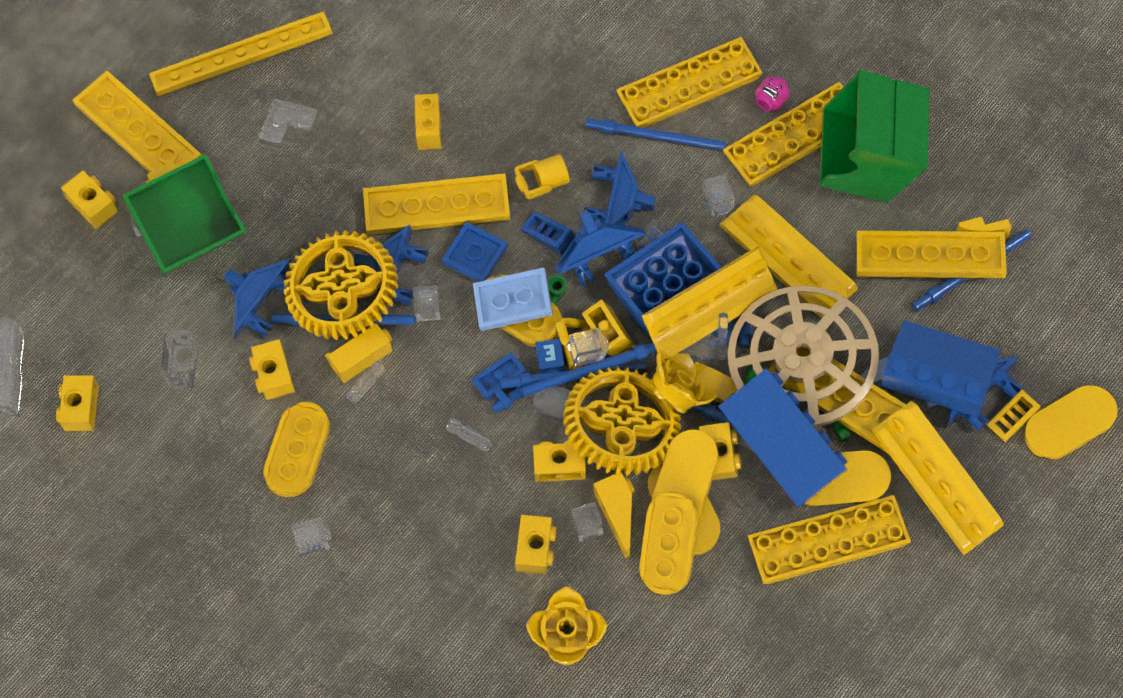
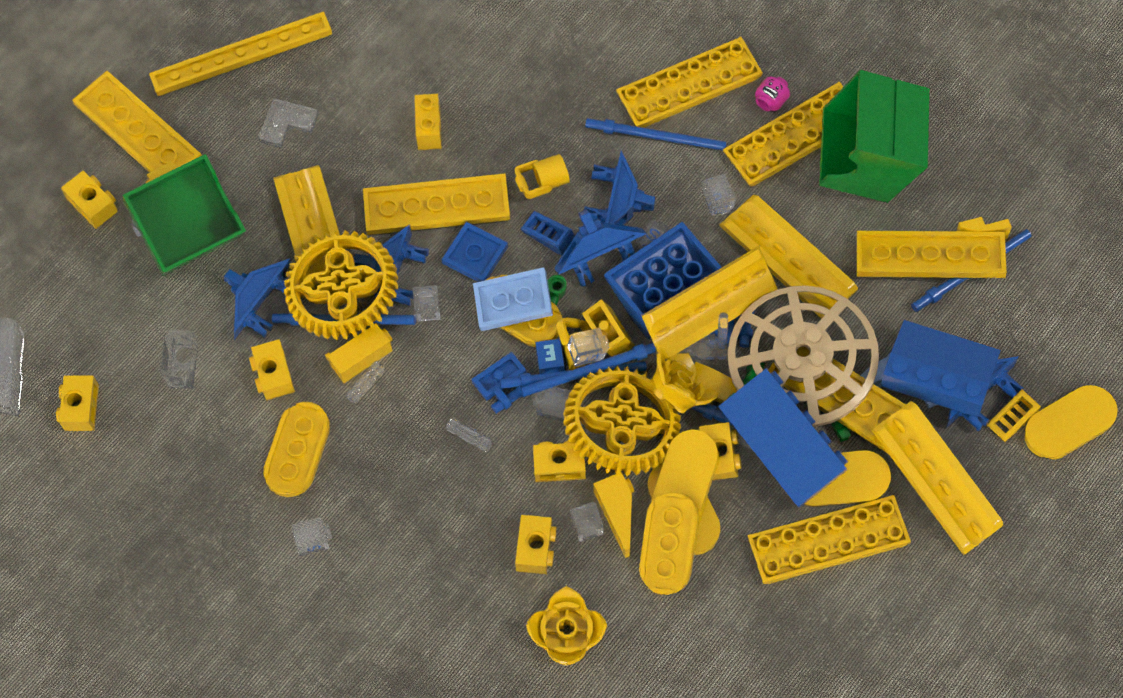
(306, 210): none -> yellow plate

